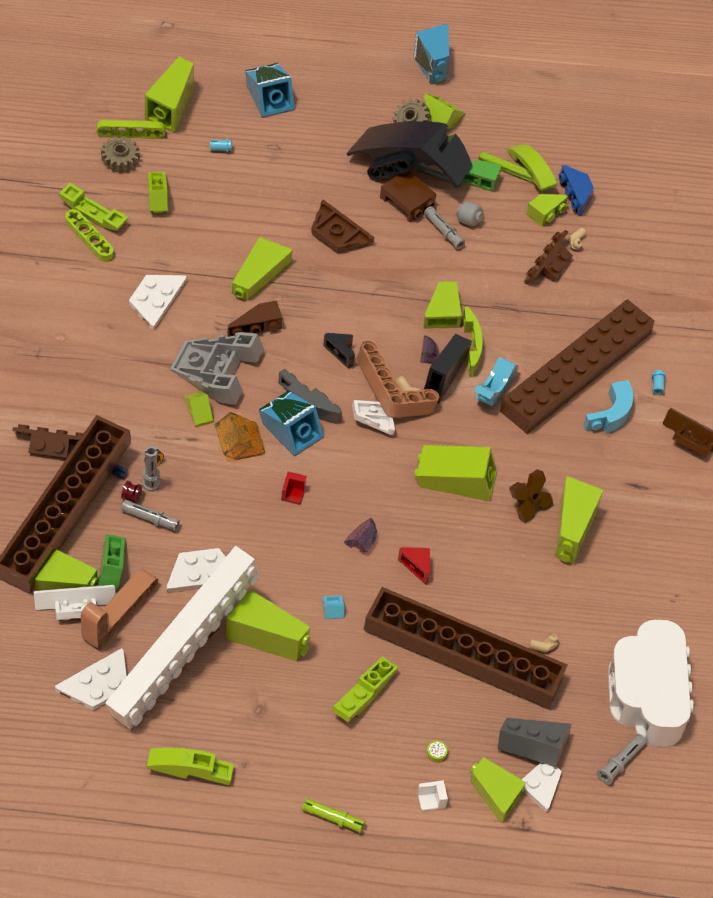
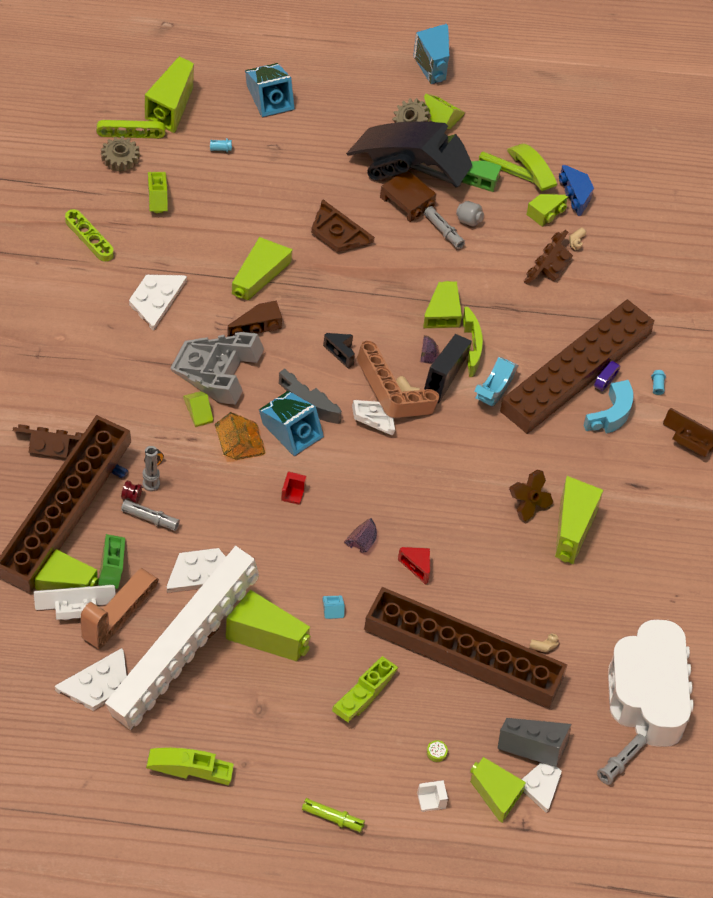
(91, 210): lime slope -> none
(457, 470): lime slope -> none
(607, 376): none -> dark purple beam

